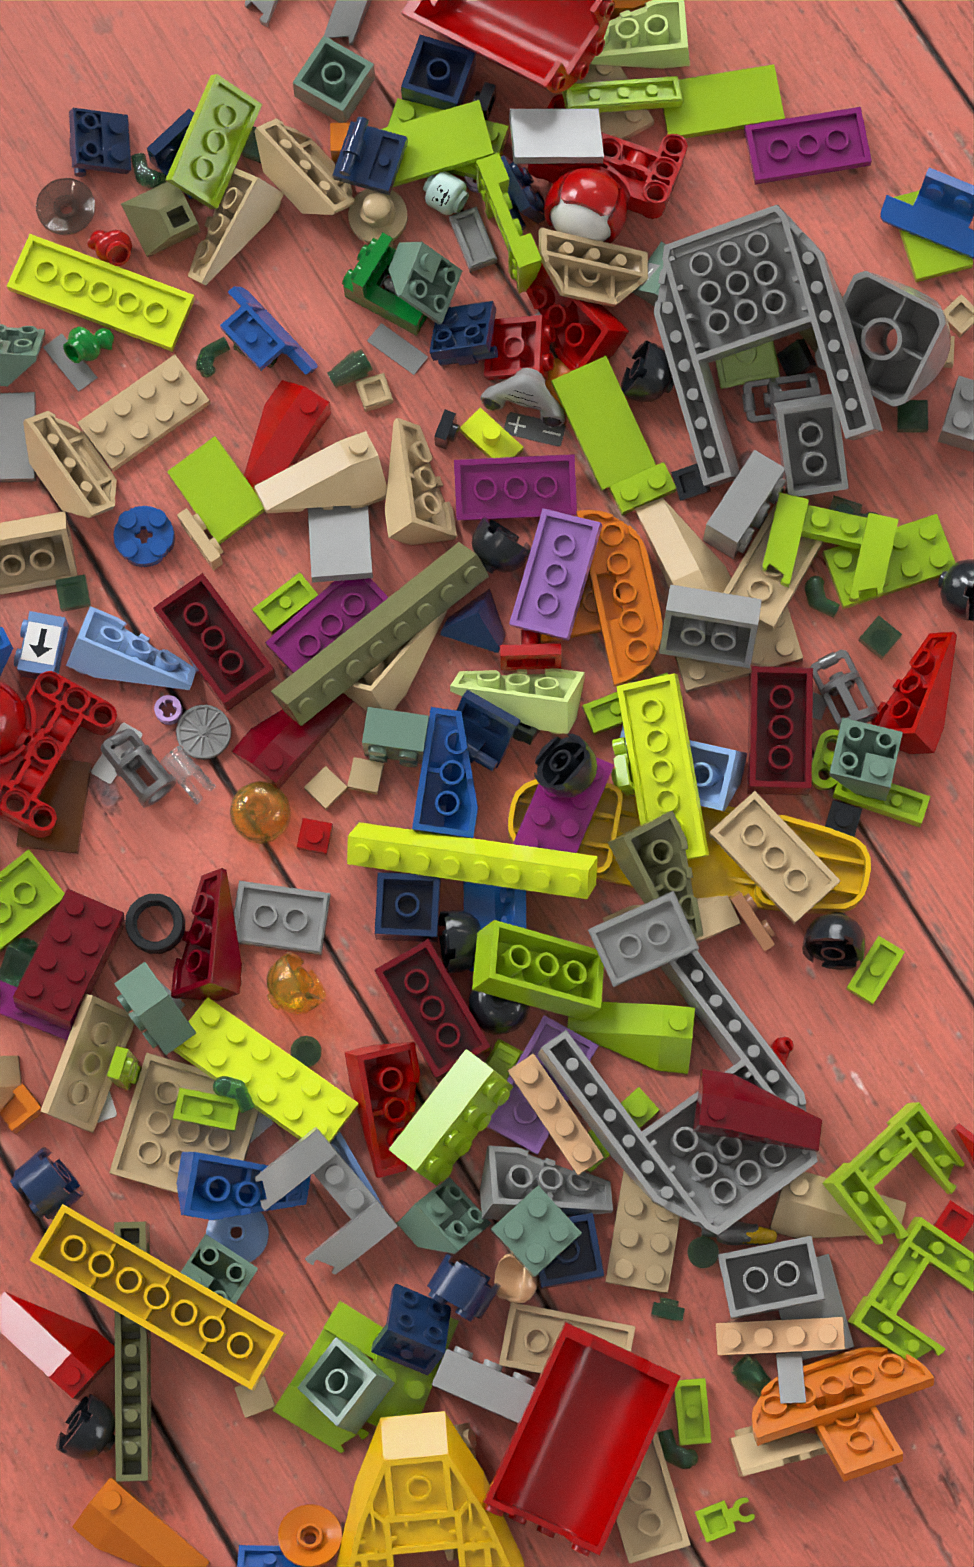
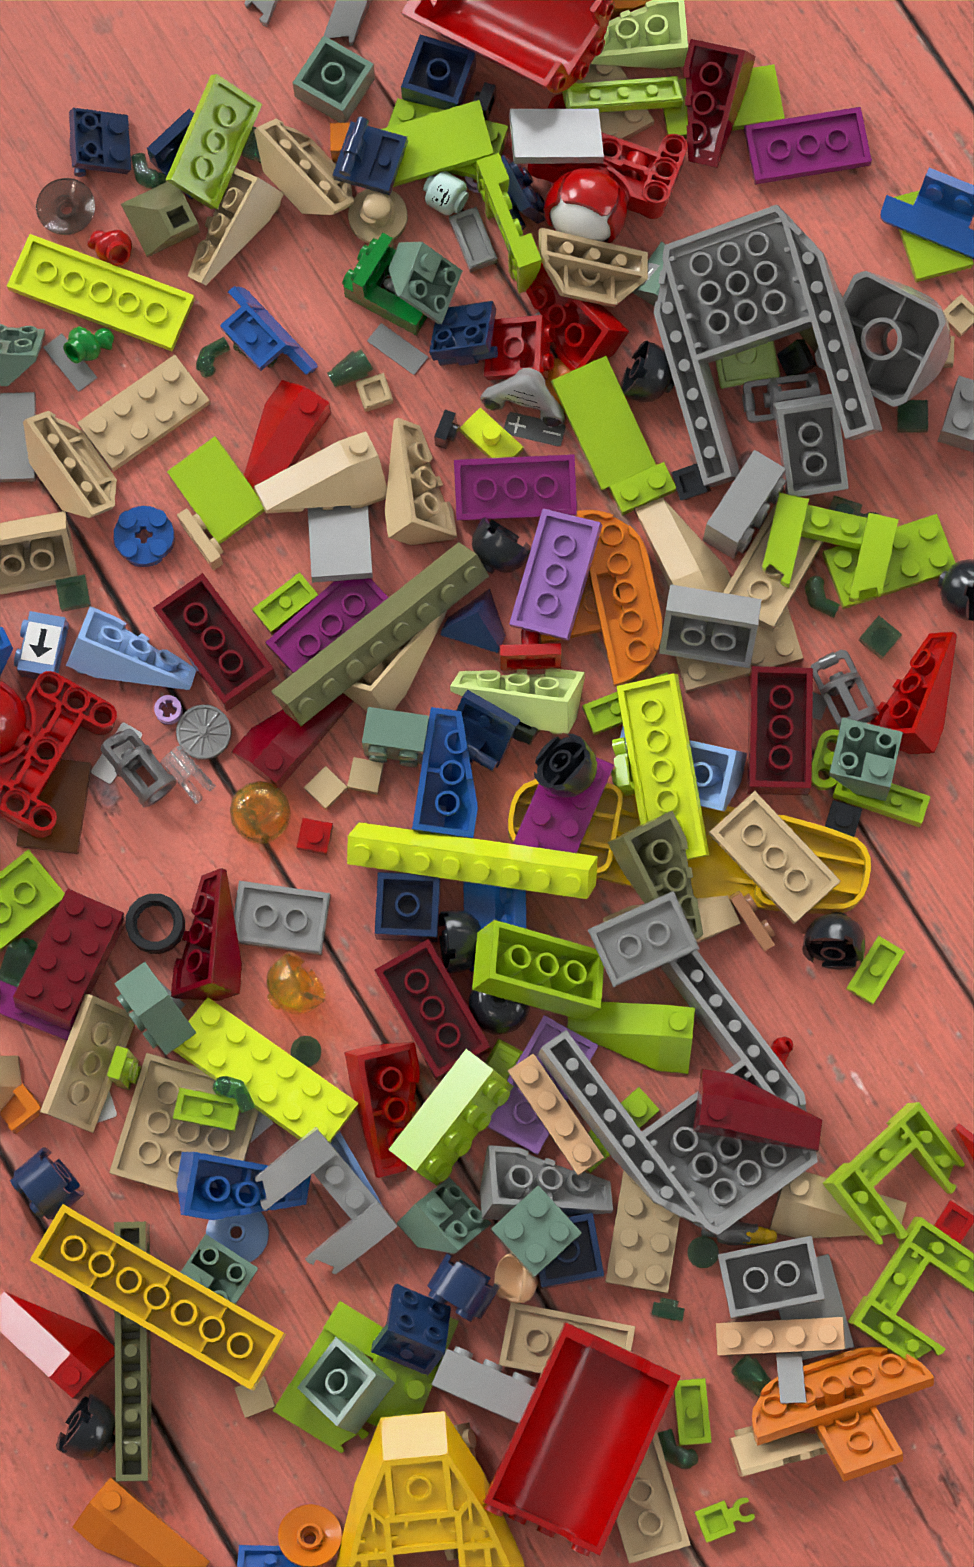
(714, 92): none -> dark red wedge

